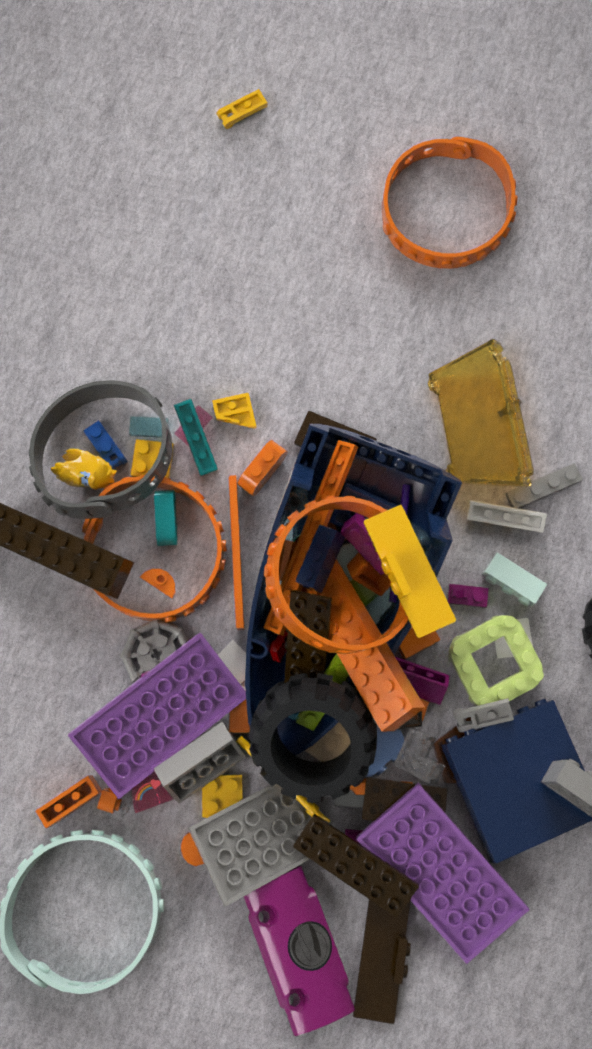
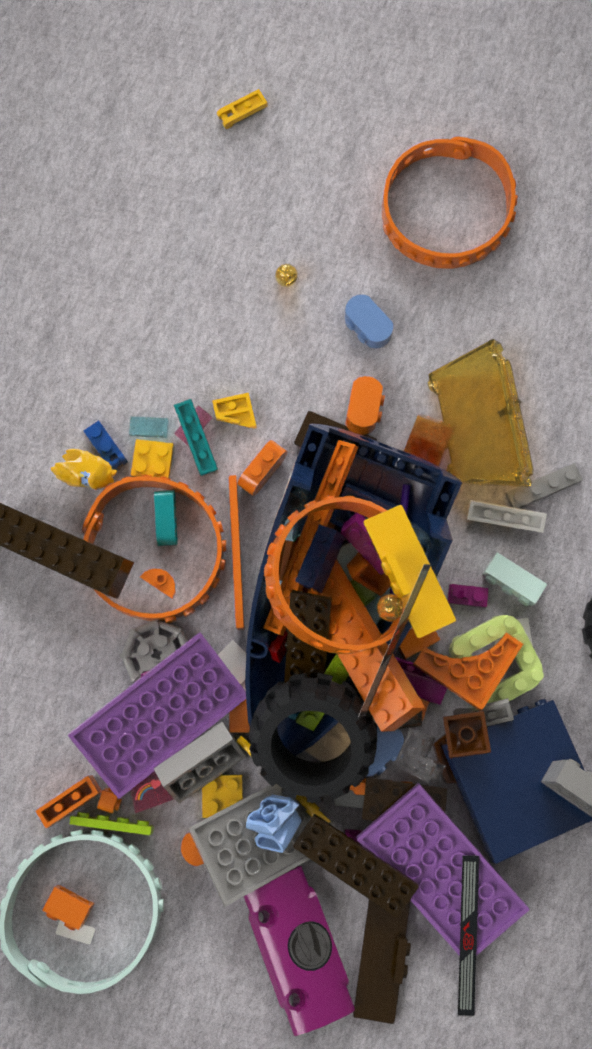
(68, 907): none -> orange brick
(82, 935): none -> white sticker
(100, 505): dark grey piece -> none
(103, 822): none -> lime plate
(275, 822): none -> light blue piece
(286, 275): none -> clear yellow piece
(364, 405): none -> orange brick
(368, 321): none -> medium blue brick
(390, 607): none -> clear yellow piece
(394, 640): none -> sticker
(429, 439): none -> clear orange slope
(466, 734): none -> reddish brown slope
(468, 935): none -> black sticker
(474, 676): none -> orange plate

